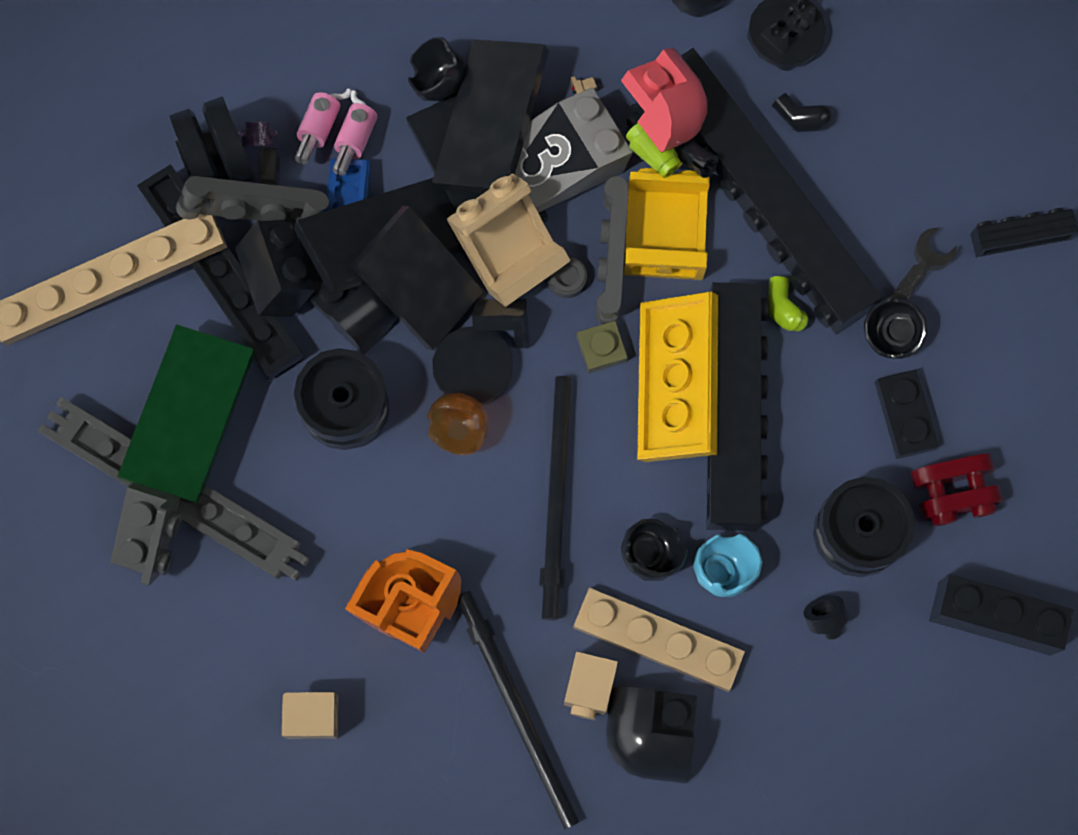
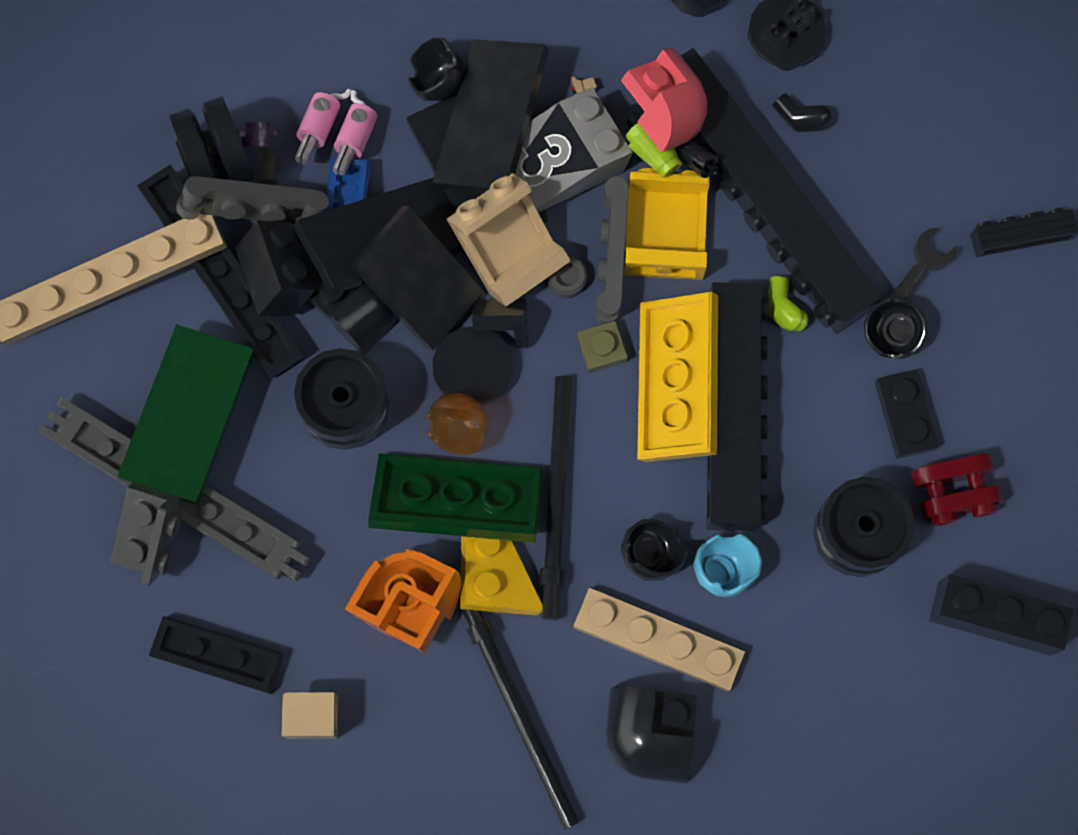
(216, 655): none -> black tile
(456, 498): none -> dark green tile
(495, 578): none -> yellow wing
(589, 685): tan brick -> none
(826, 616): black tile -> none

